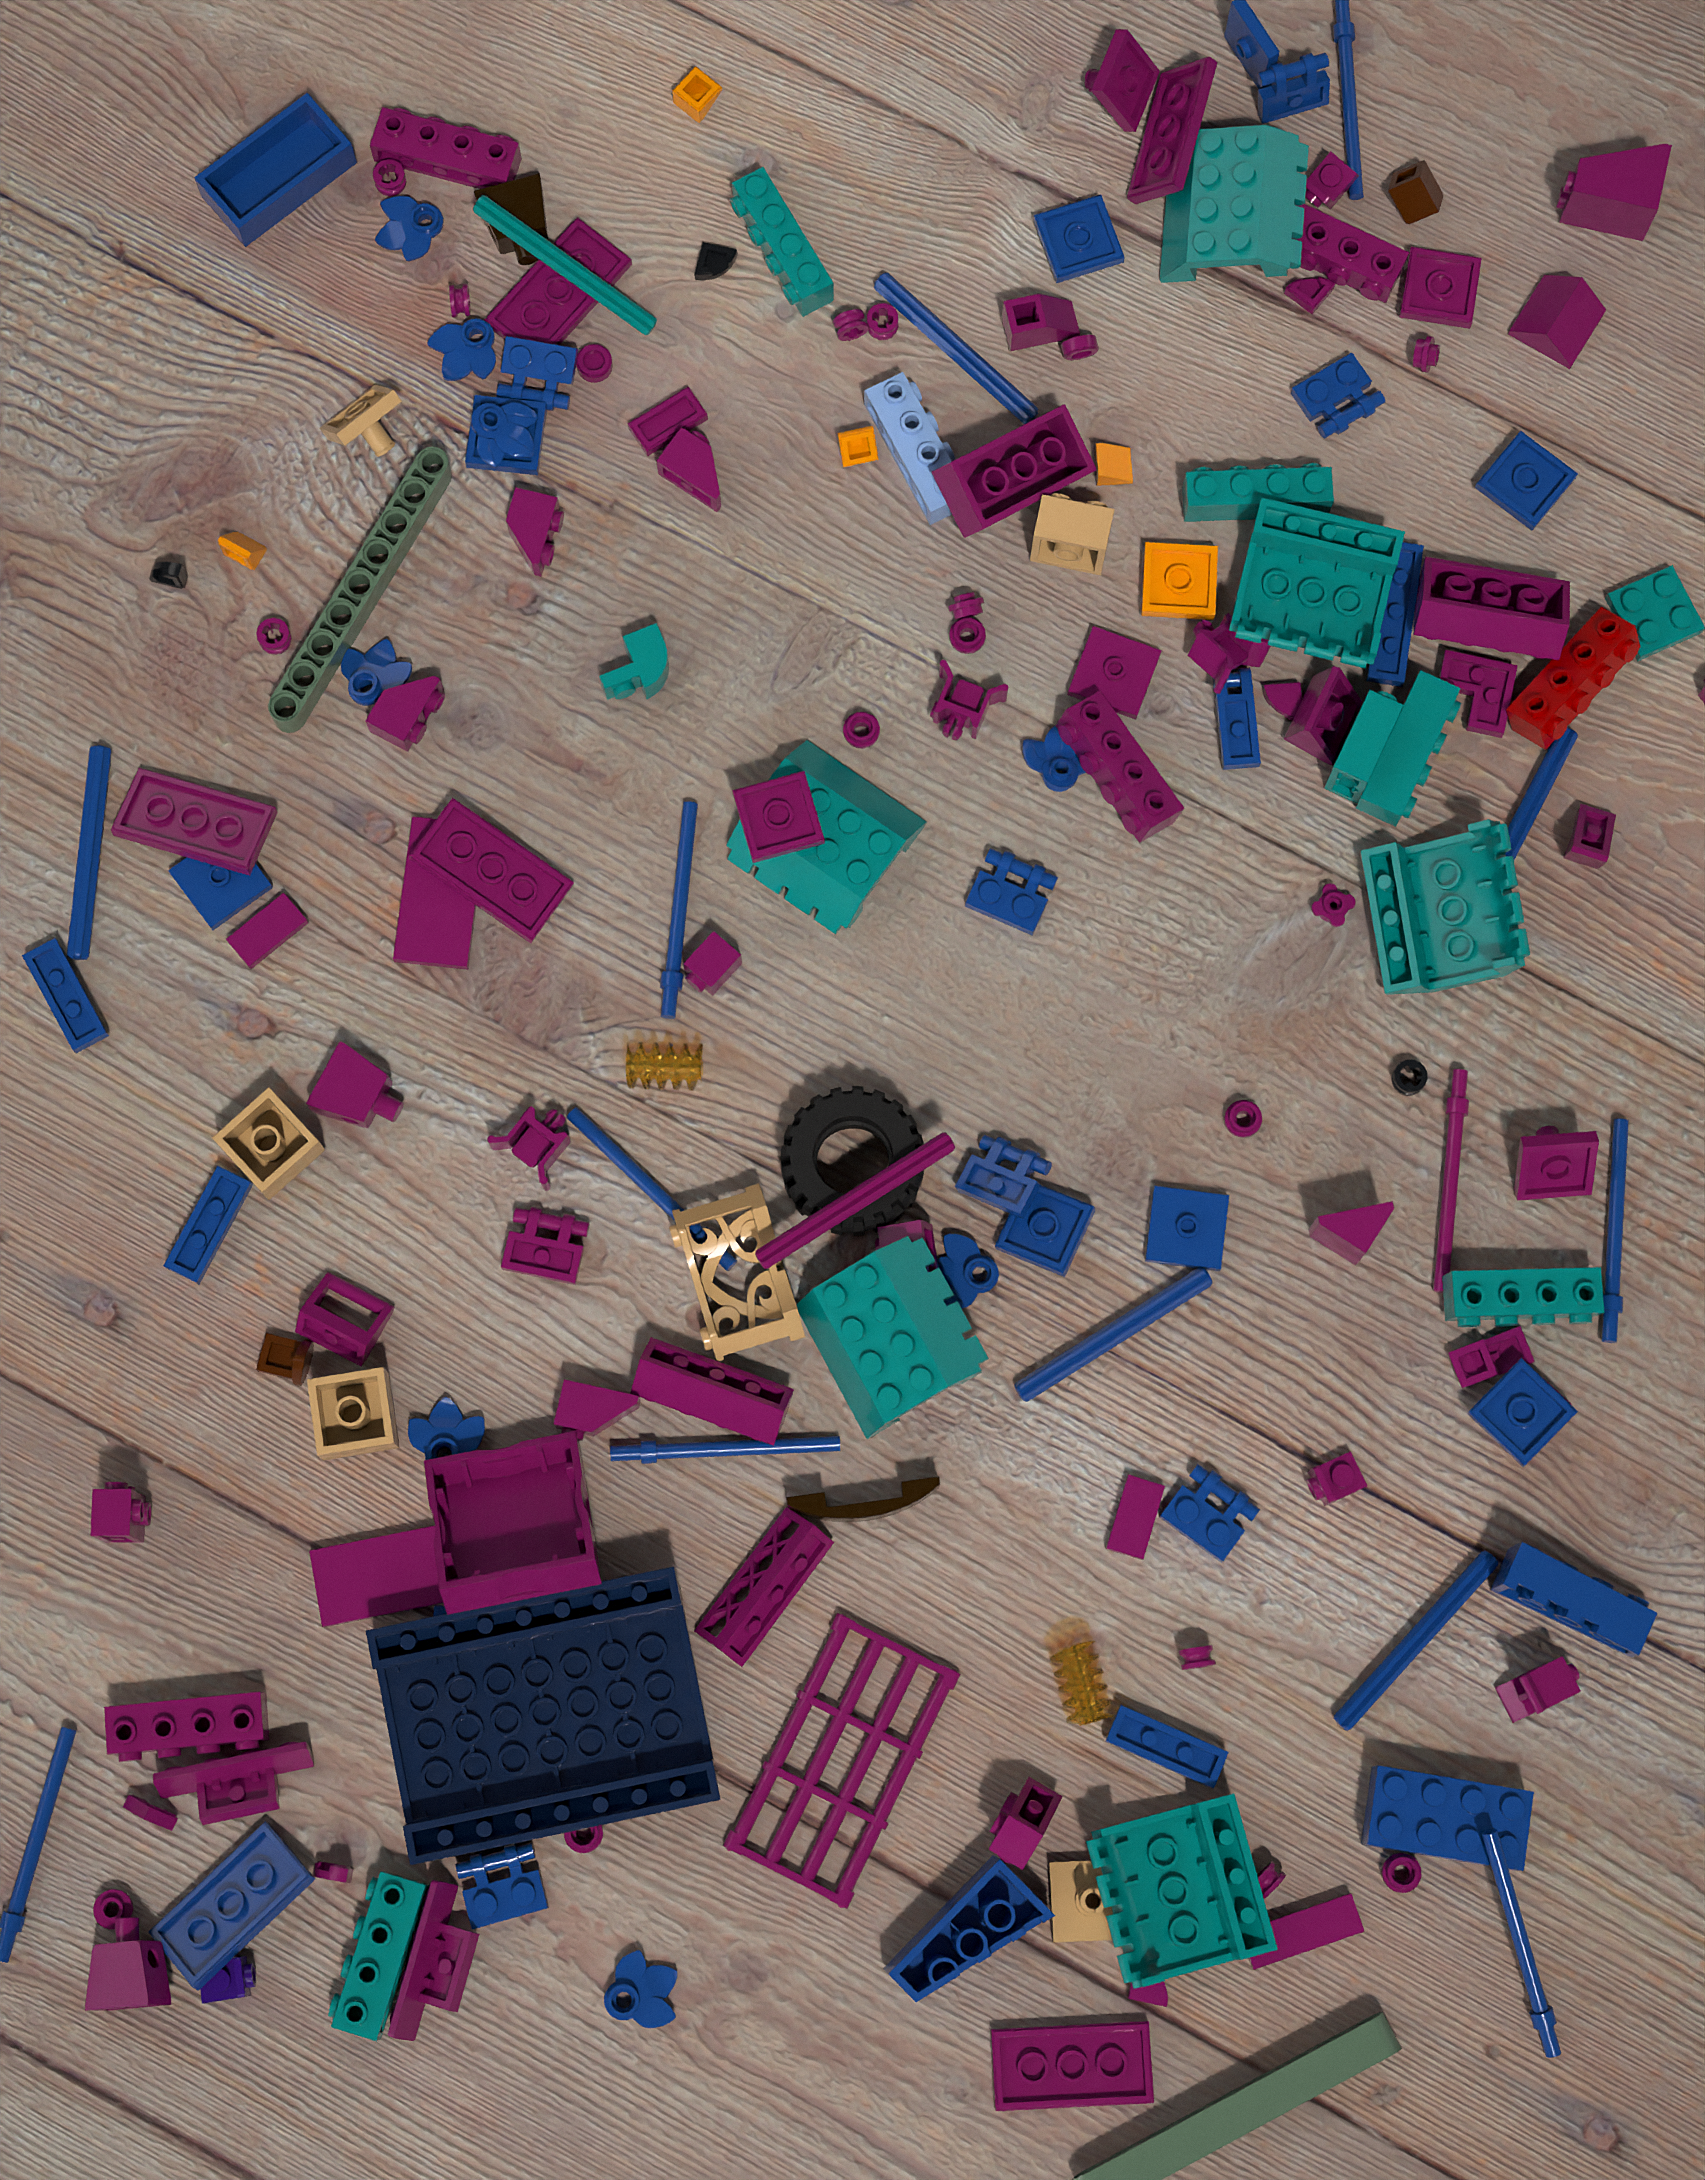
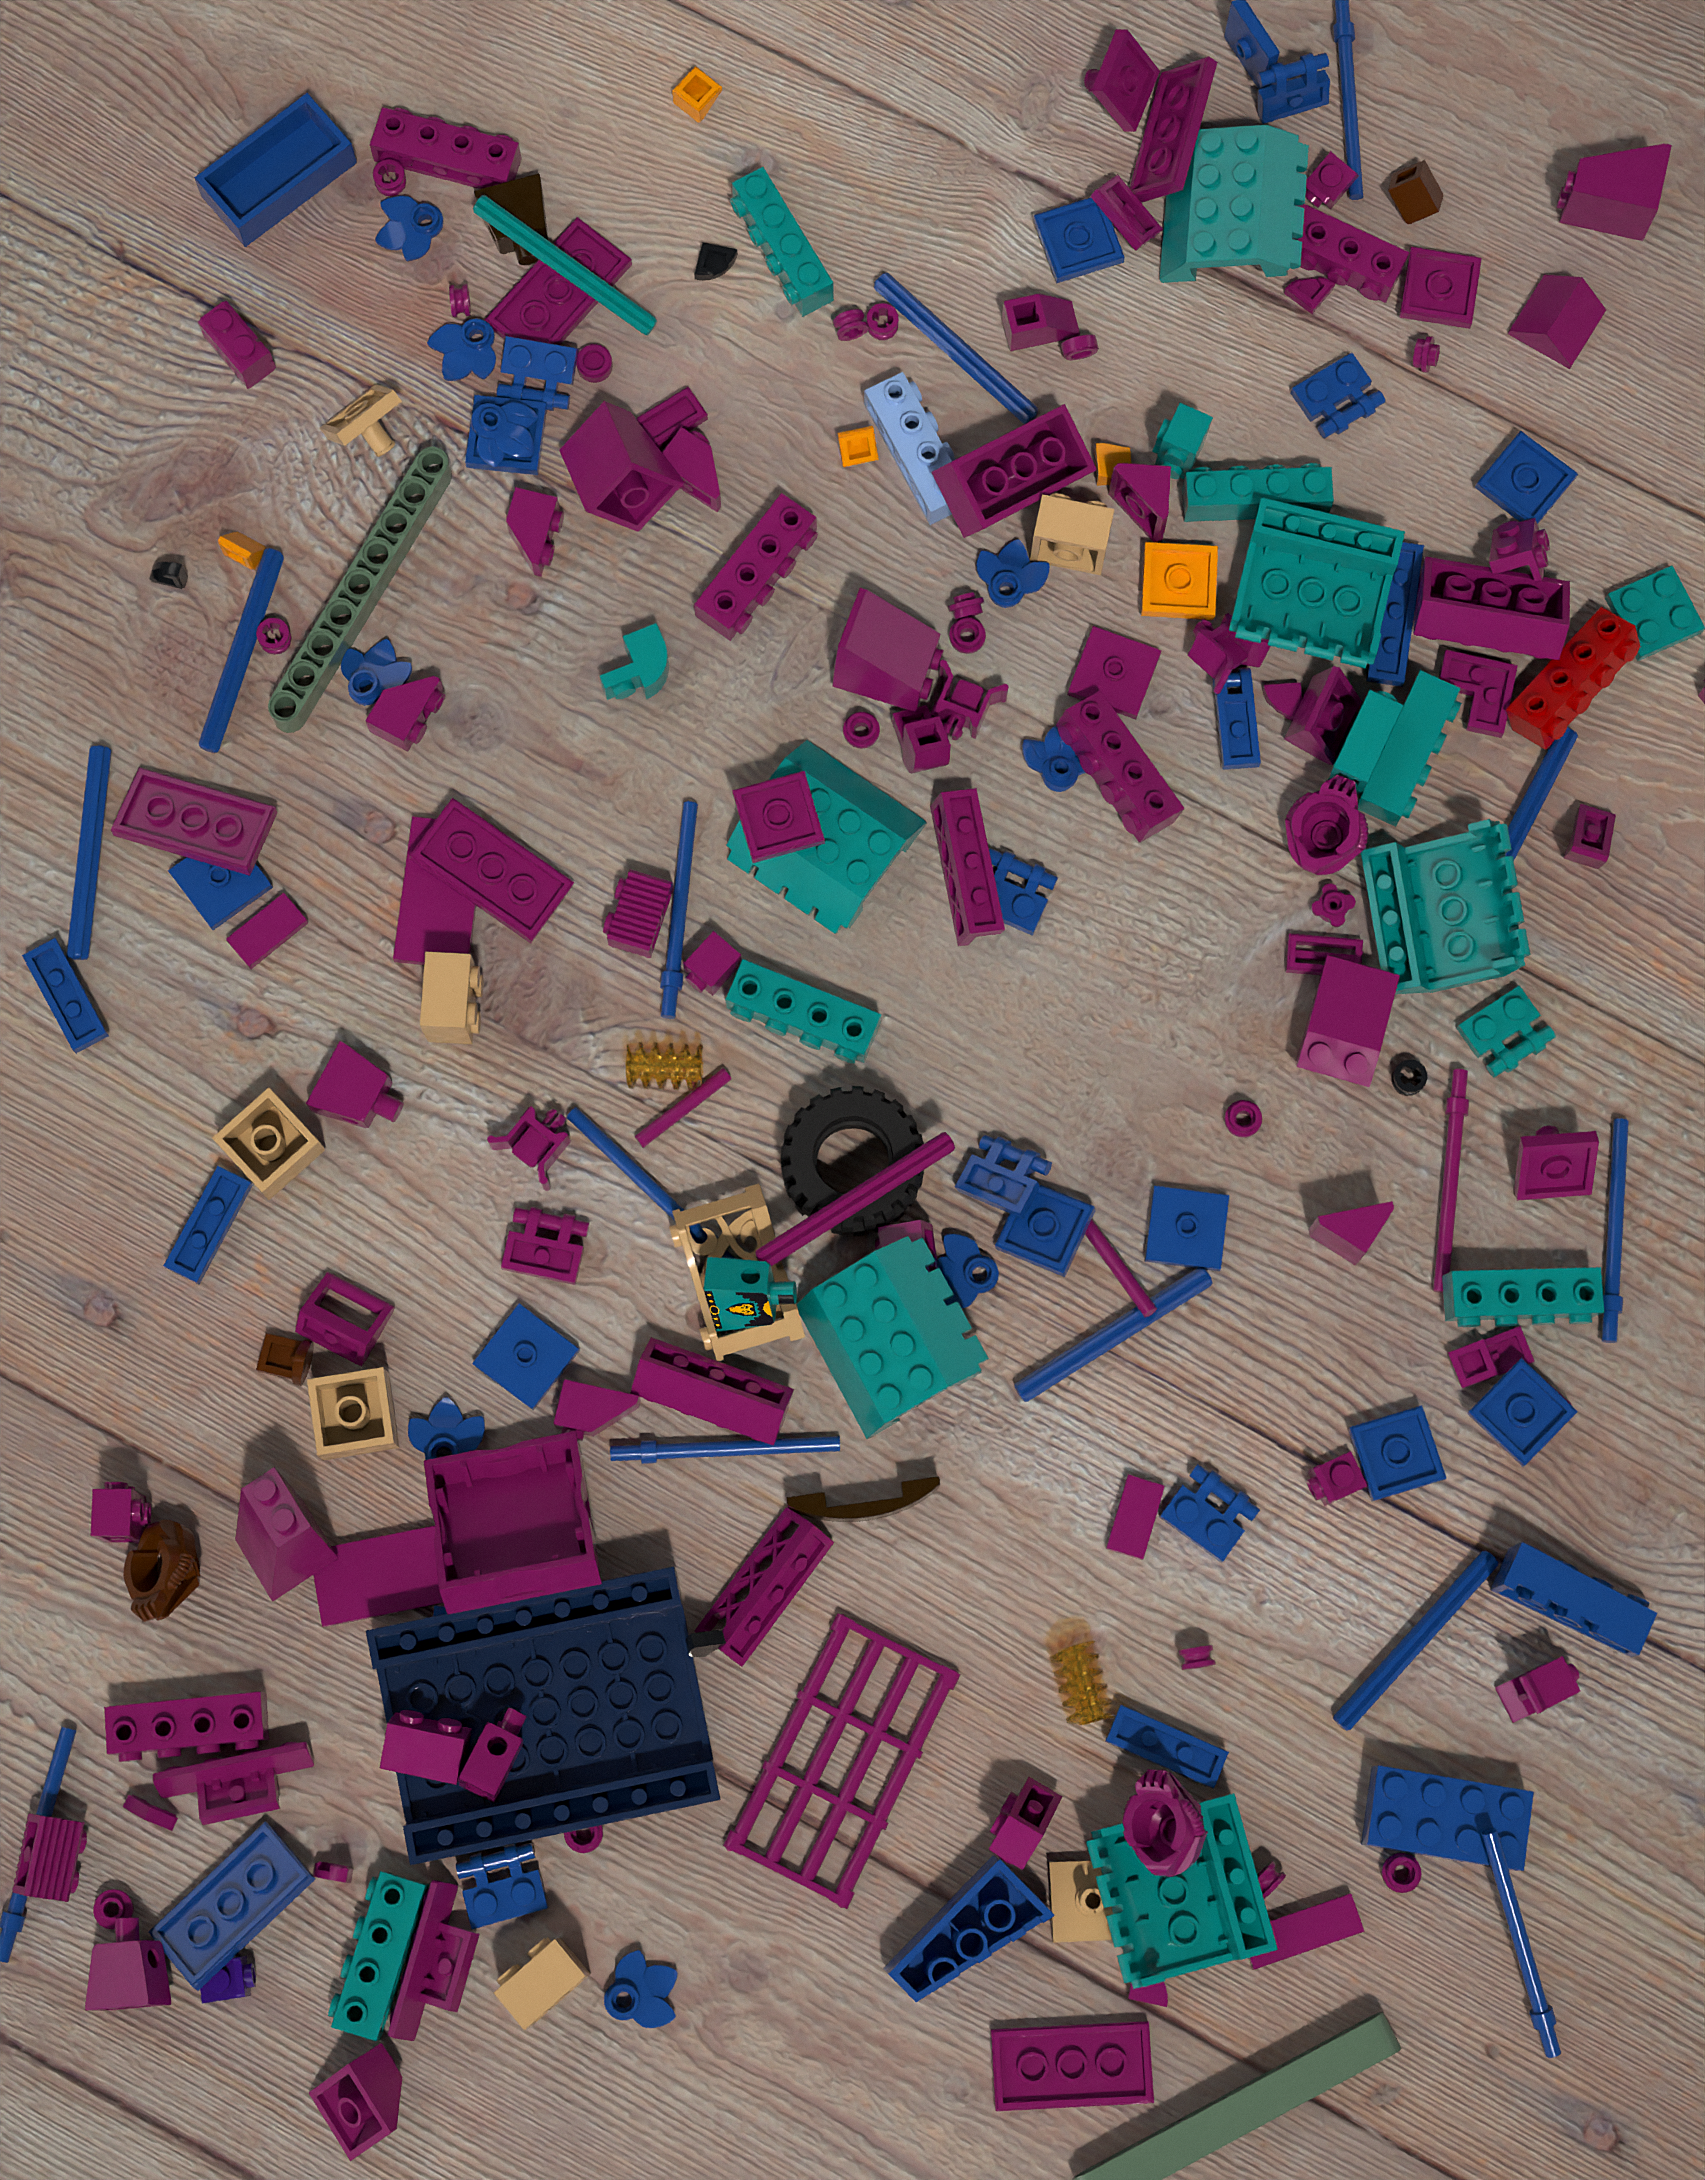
(49, 1857): none -> magenta brick
(161, 1570): none -> reddish brown helmet
(236, 344): none -> magenta brick
(241, 650): none -> blue axle
(279, 1535): none -> magenta slope
(361, 2101): none -> magenta slope
(425, 1746): none -> magenta brick
(449, 998): none -> tan brick
(486, 1772): none -> magenta torso
(526, 1357): none -> blue plate
(541, 1982): none -> tan brick
(619, 468): none -> magenta slope
(639, 913): none -> magenta brick
(683, 1107): none -> magenta bar
(704, 1643): none -> black tile
(744, 1293): none -> teal torso
(756, 567): none -> magenta brick
(802, 1011): none -> teal brick
(886, 654): none -> magenta slope
(921, 739): none -> magenta brick
(966, 865): none -> magenta fence
(1012, 570): none -> blue plate
(1120, 1270): none -> magenta bar
(1126, 215): none -> magenta tile
(1143, 495): none -> magenta slope
(1163, 1824): none -> magenta helmet
(1181, 440): none -> teal brick
(1320, 941): none -> magenta tile
(1326, 827): none -> magenta helmet
(1347, 1021): none -> magenta slope
(1397, 1453): none -> blue plate
(1499, 1022): none -> teal plate
(1519, 545): none -> magenta bracket

